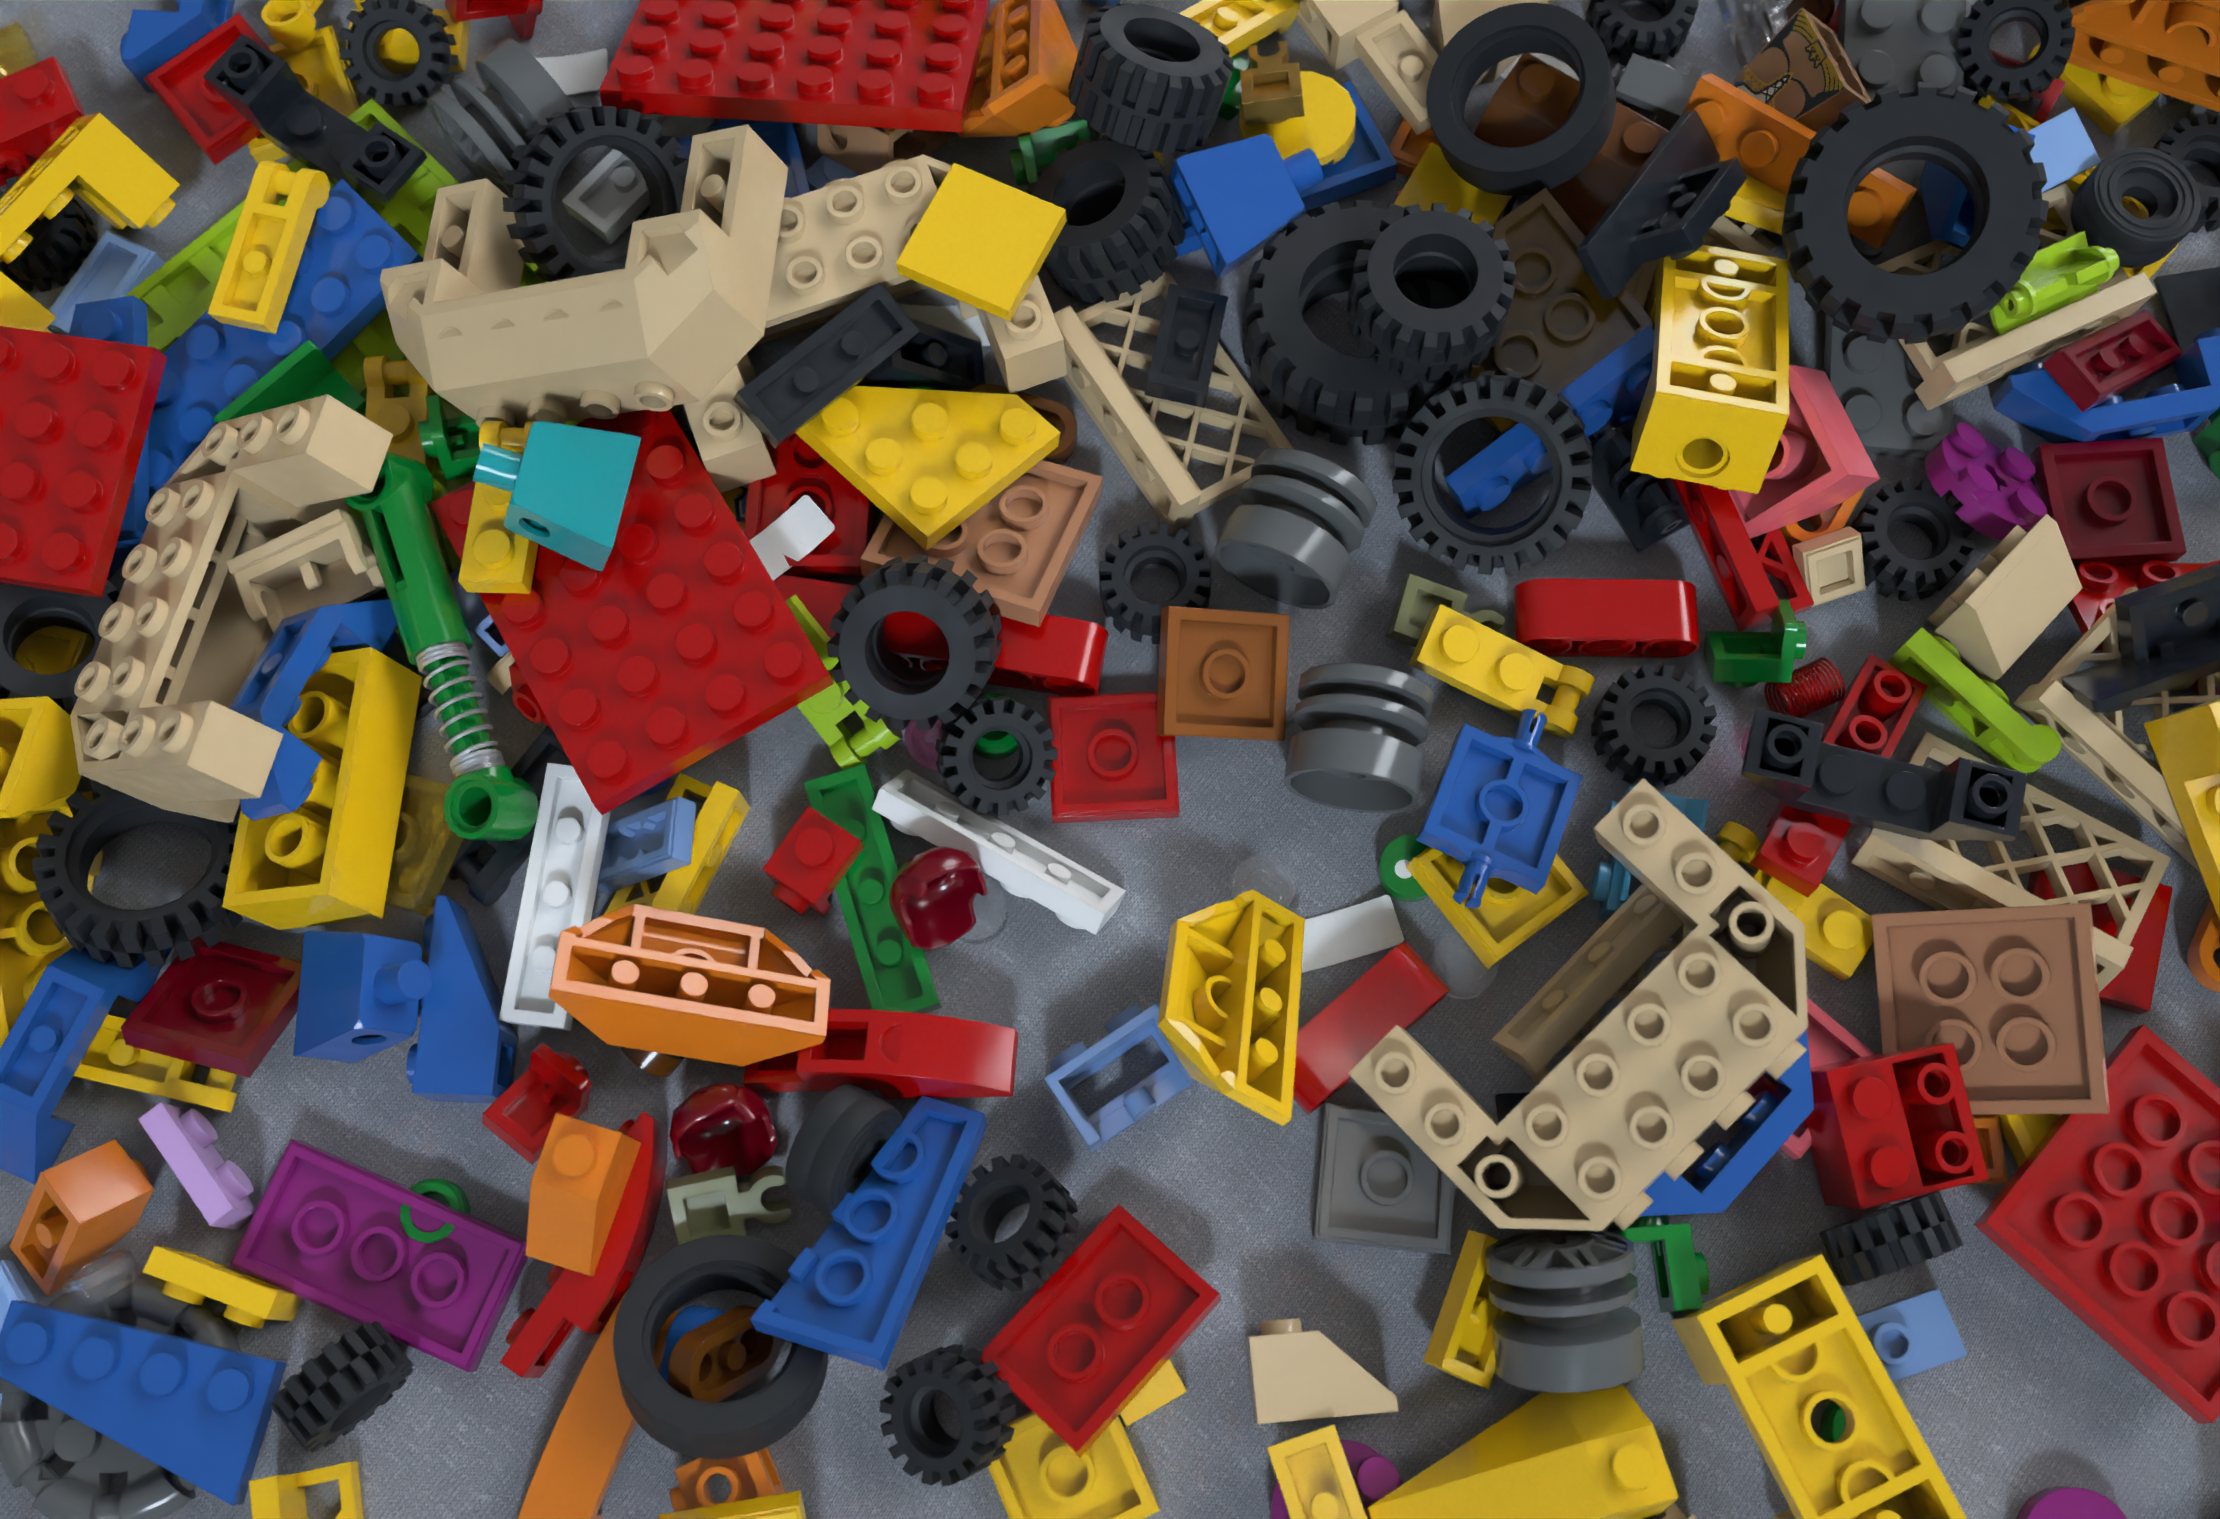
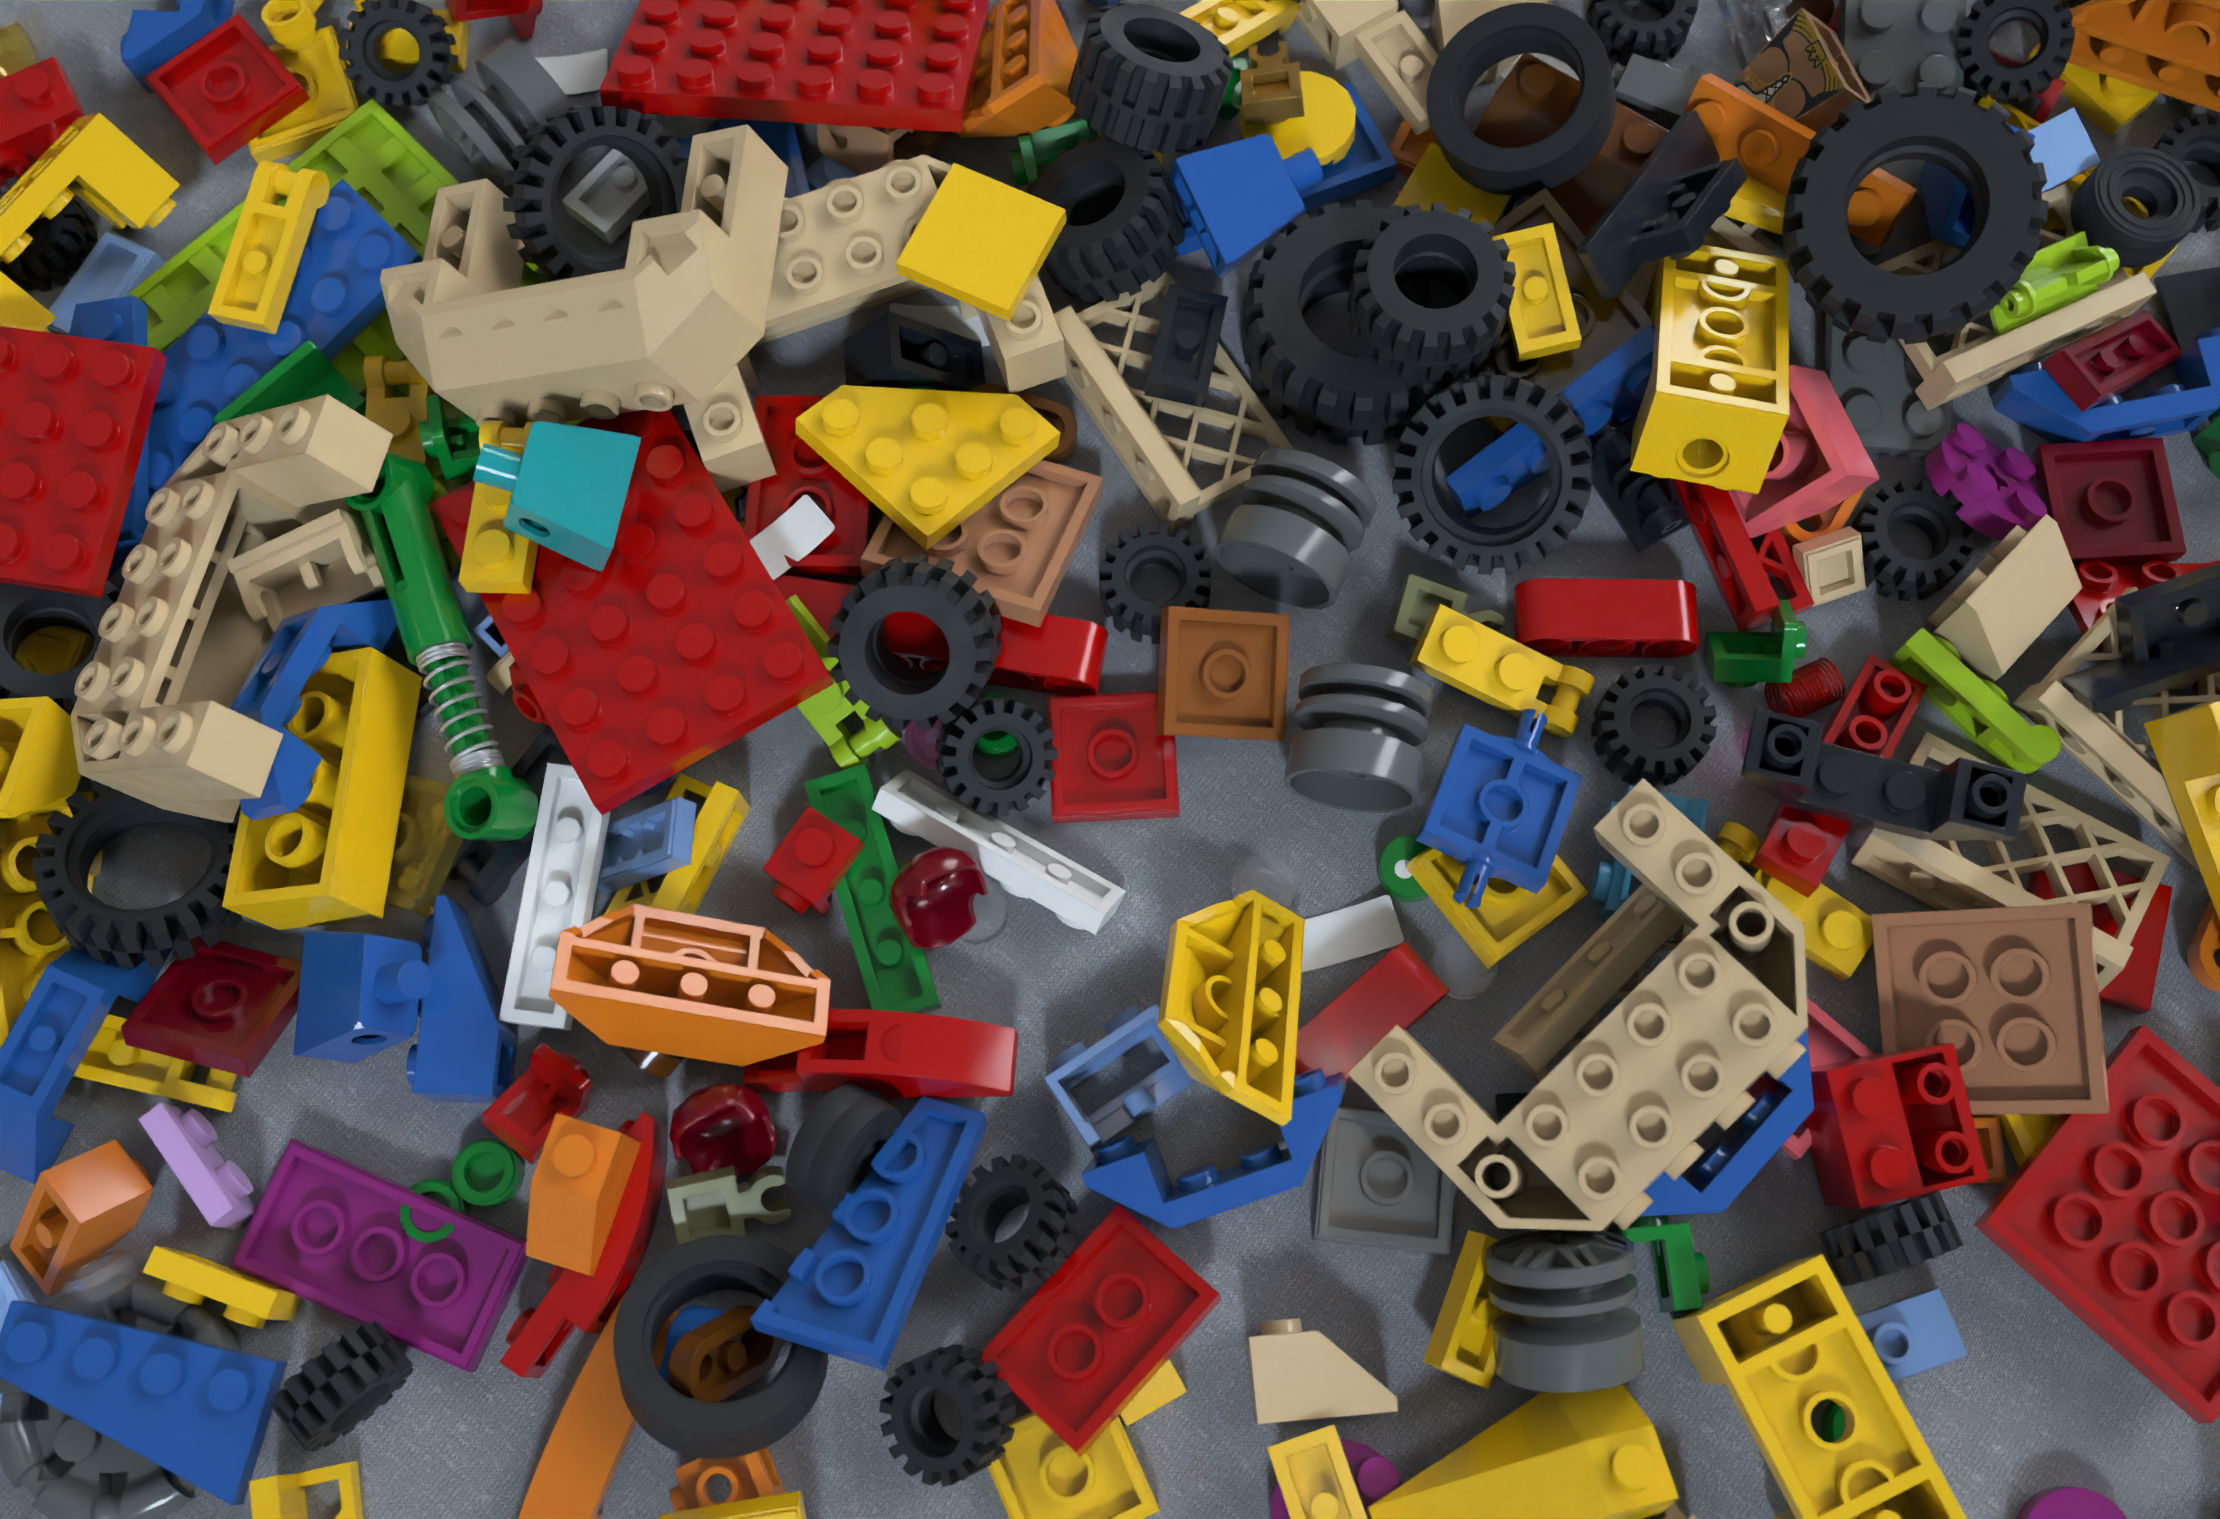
(309, 130): black slope -> none
(487, 1172): none -> green tile
(826, 365): black plate -> none
(1140, 1180): none -> blue slope
(1542, 308): none -> yellow plate

